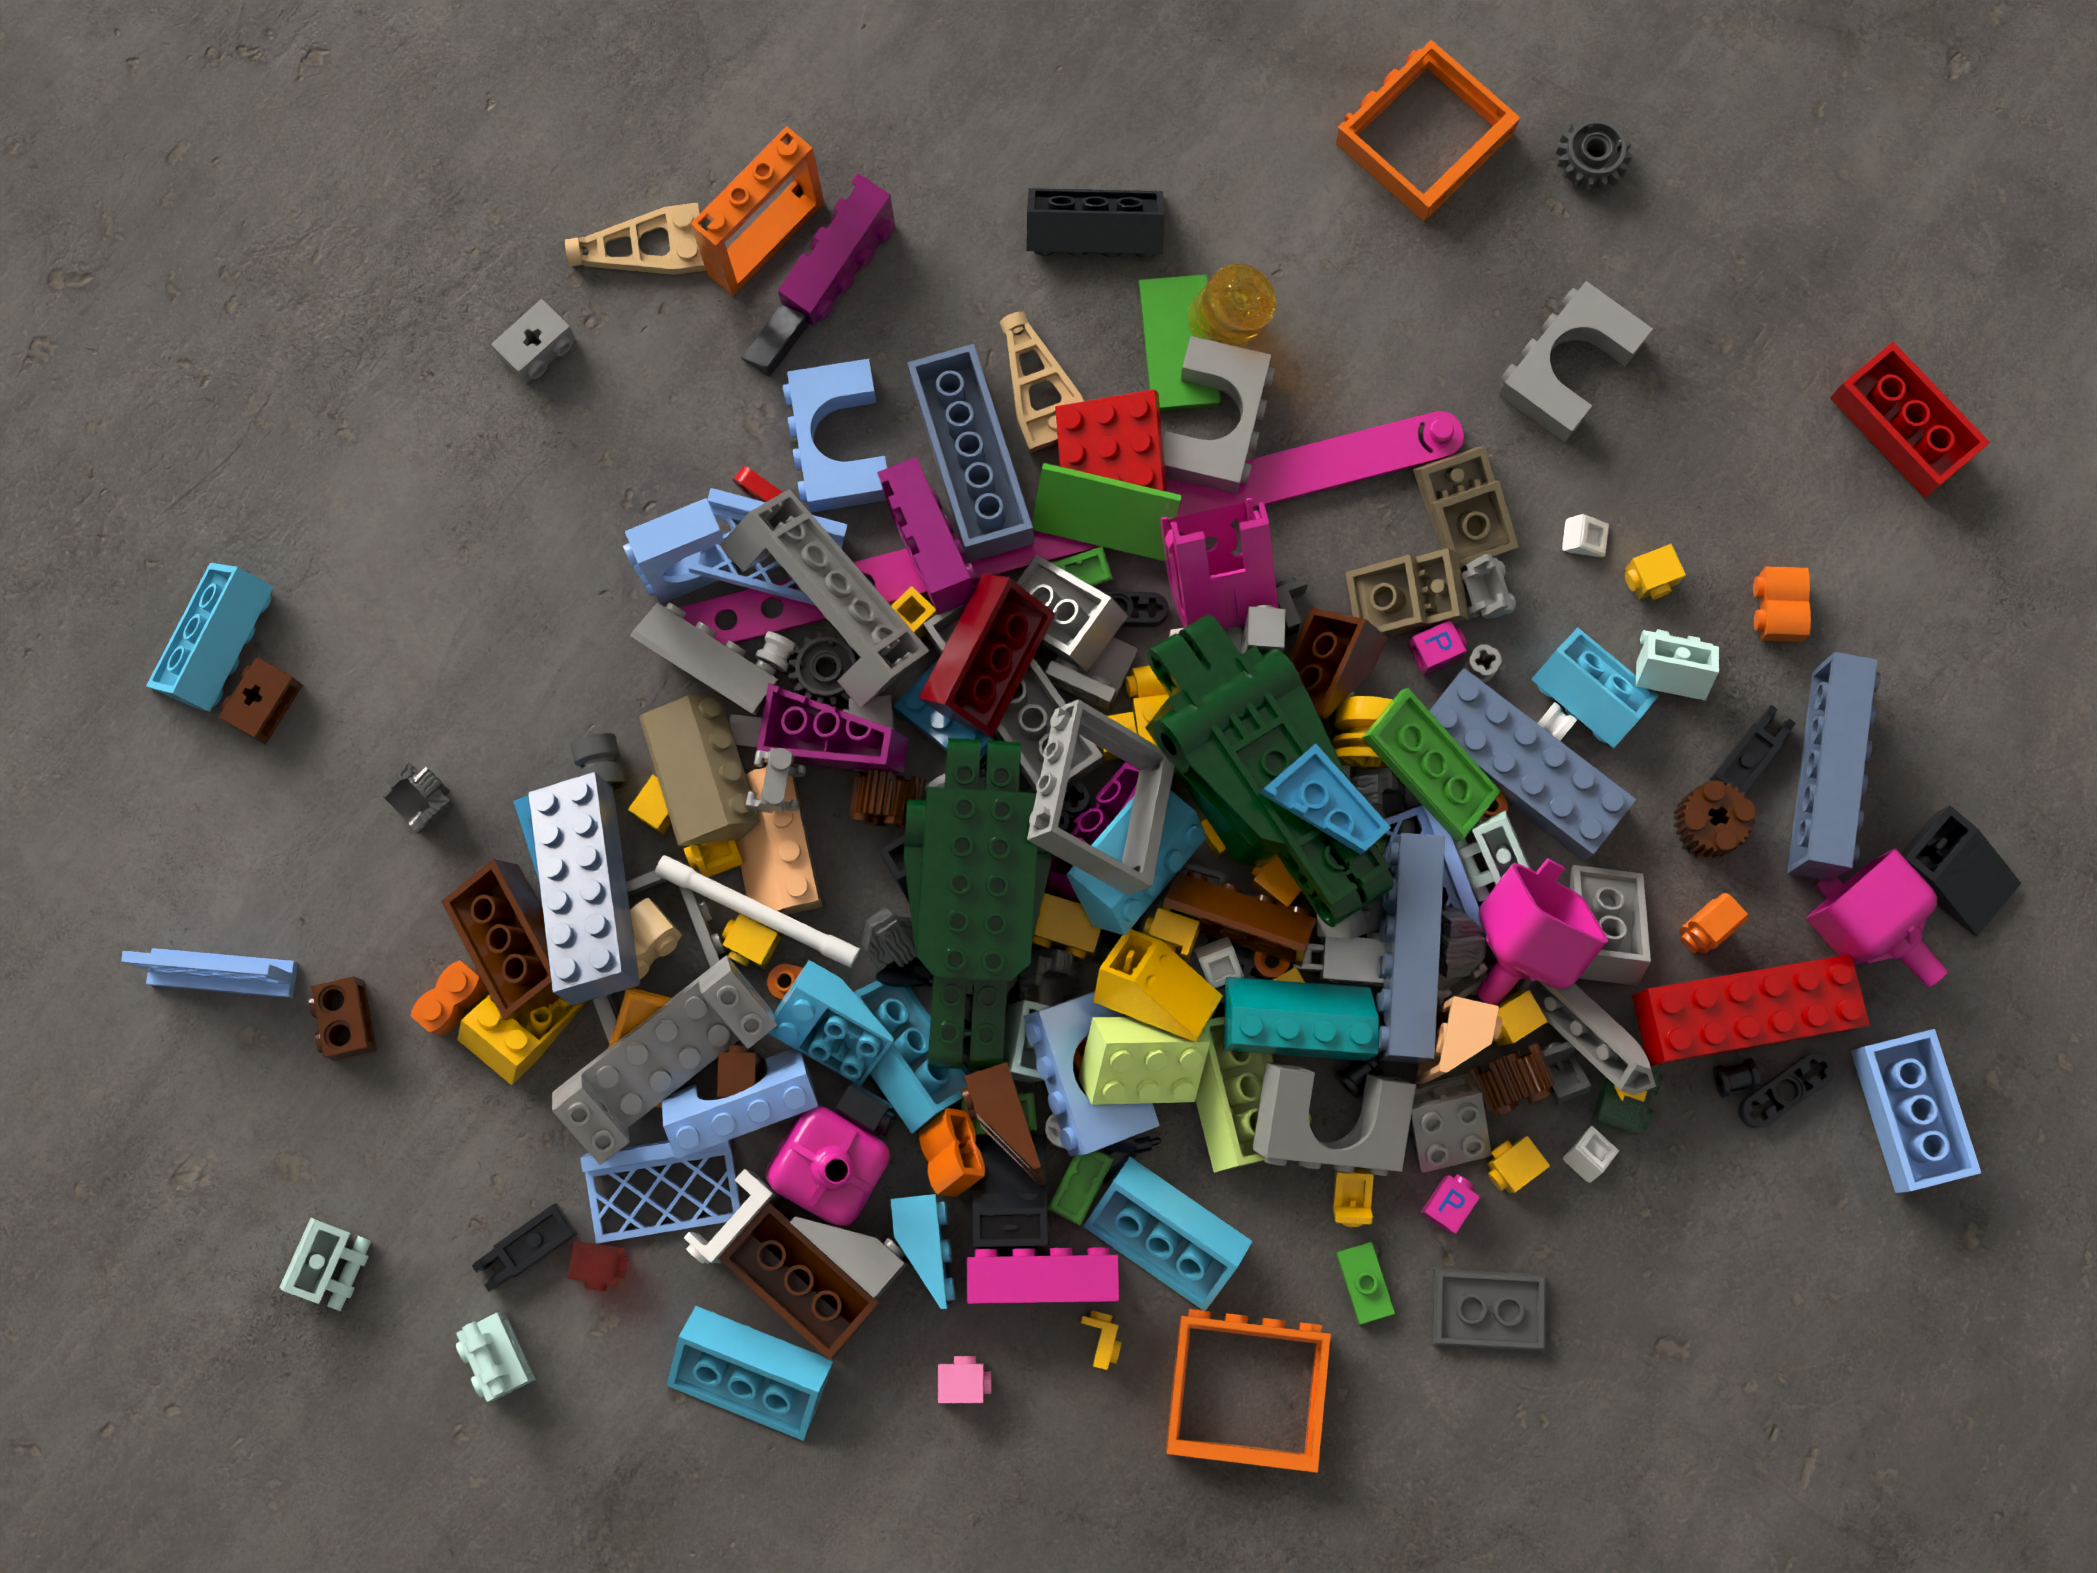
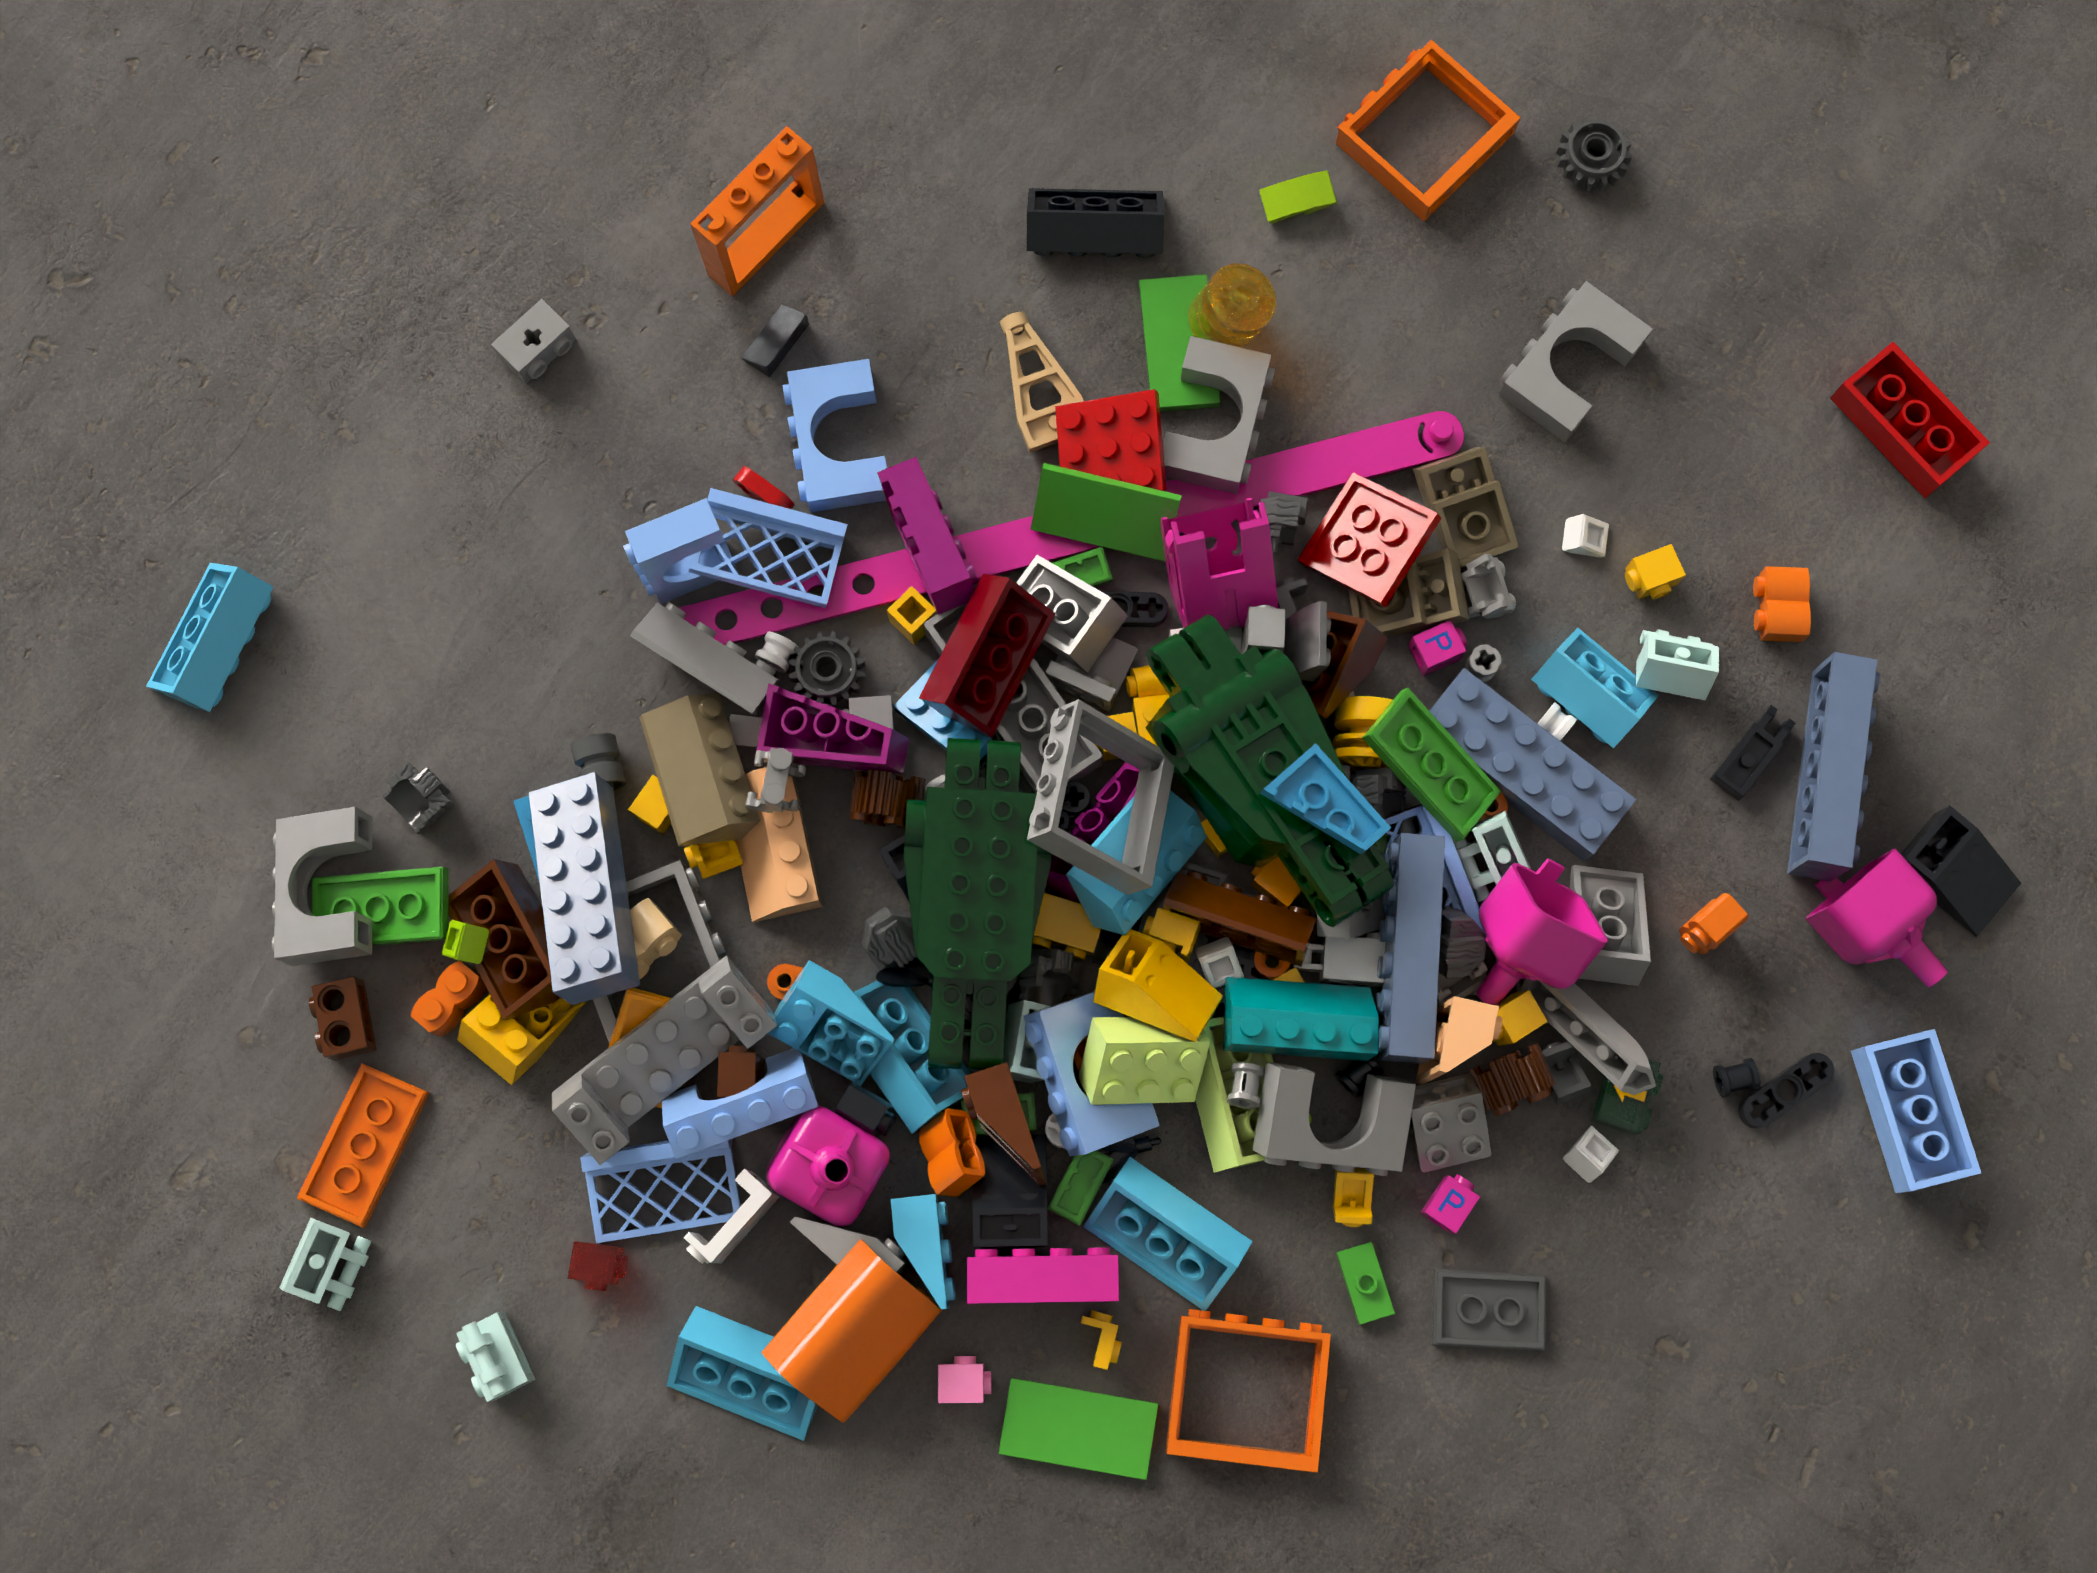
(216, 972): light blue fence -> none
(260, 718): reddish brown brick -> none
(301, 848): none -> light grey arch
(363, 1145): none -> orange tile
(401, 903): none -> bright green tile
(465, 942): none -> lime slope
(527, 1245): black hinge -> none
(676, 220): tan plate -> none
(749, 941): yellow brick -> none
(799, 1281): reddish brown slope -> none
(826, 944): white piece -> none
(835, 586): light grey plate -> none
(839, 250): magenta wedge -> none
(850, 1332): none -> orange piece
(971, 453): sand blue brick -> none
(1078, 1428): none -> bright green tile
(1245, 1085): none -> light grey bush
(1284, 515): none -> dark grey hair
(1298, 196): none -> lime slope
(1306, 640): none -> flat silver slope
(1369, 539): none -> plate
(1515, 1164): yellow brick -> none
(1729, 808): reddish brown brick -> none
(1750, 1010): red brick -> none

